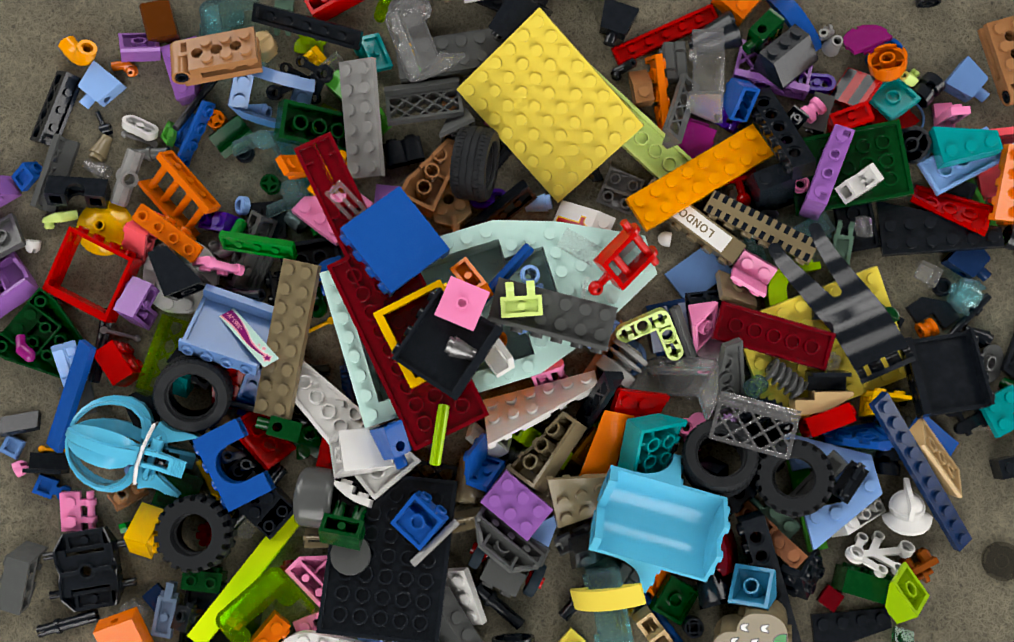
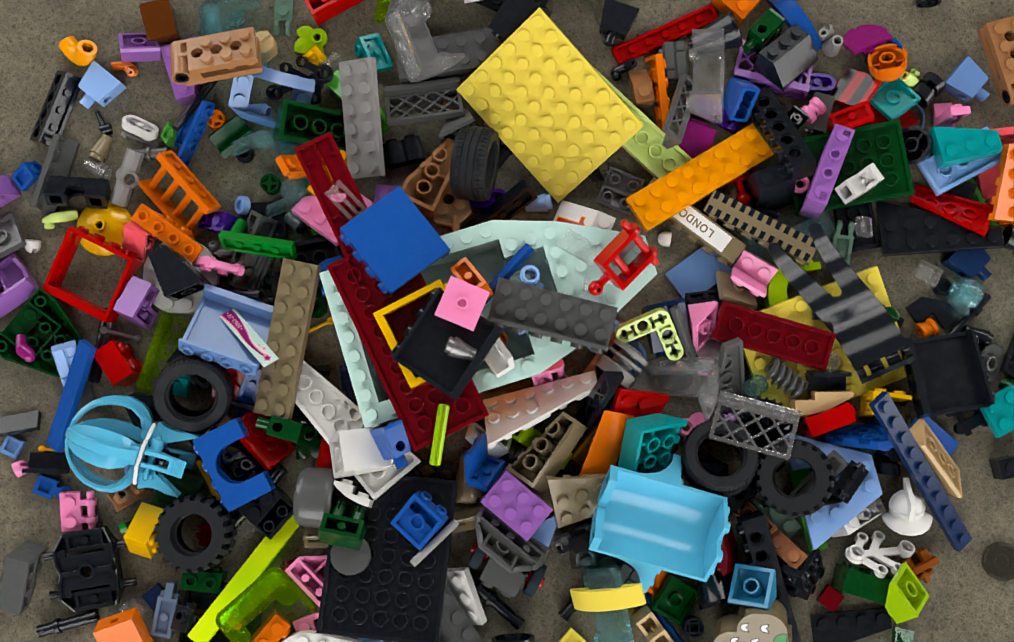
(307, 26): black plate -> none
(521, 305): yellowish green plate -> none

